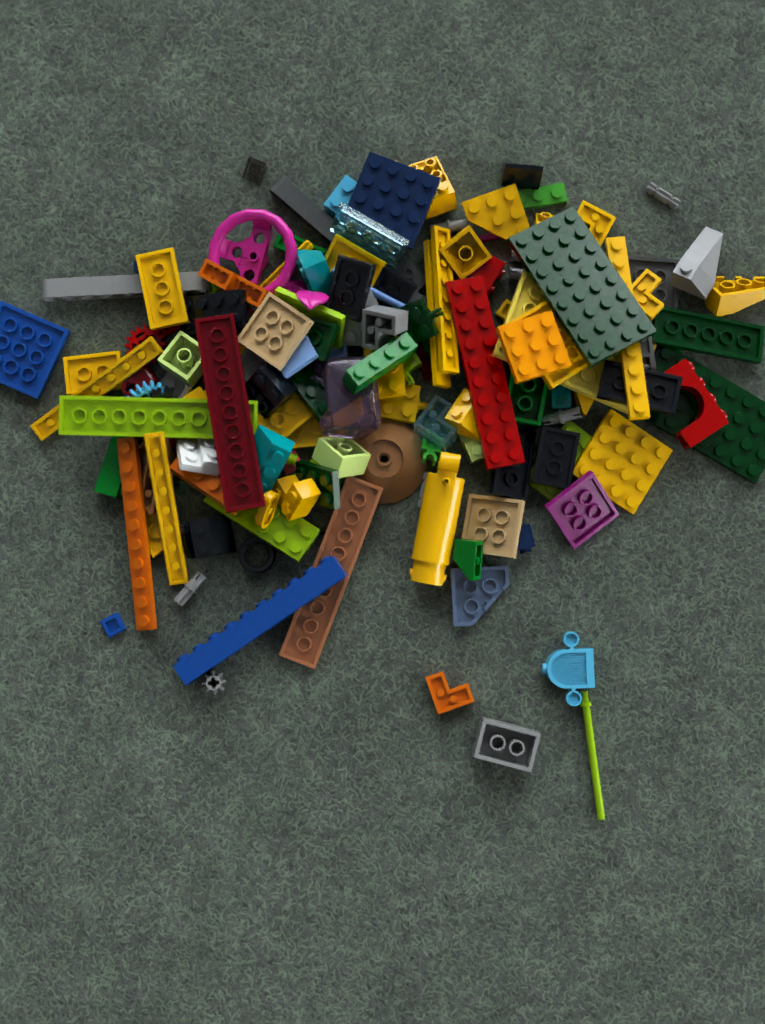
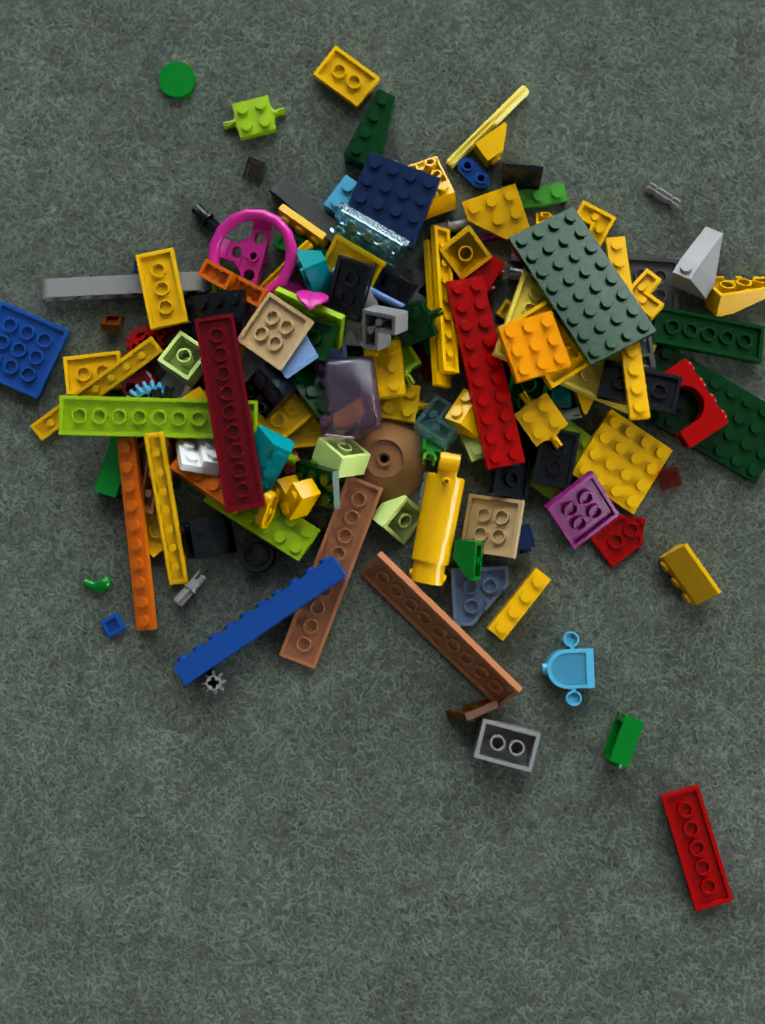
(98, 586): none -> green arm
(112, 322): none -> reddish brown plate
(177, 80): none -> green tile
(206, 218): none -> black axle
(254, 118): none -> lime plate
(303, 226): none -> yellow plate
(346, 77): none -> yellow plate
(372, 130): none -> dark green wedge
(379, 363): brick -> none
(398, 517): none -> yellowish green slope
(440, 630): none -> nougat plate
(445, 698): orange plate -> none
(470, 175): none -> blue plate
(473, 710): none -> reddish brown wing
(487, 126): none -> light yellow axle
(490, 147): none -> yellow slope
(518, 603): none -> yellow brick
(541, 419): none -> yellow plate
(585, 704): lime bar -> none
(619, 538): none -> red tile
(622, 740): none -> green window
(669, 478): none -> clear red plate
(688, 574): none -> yellow slope
(696, 847): none -> red plate

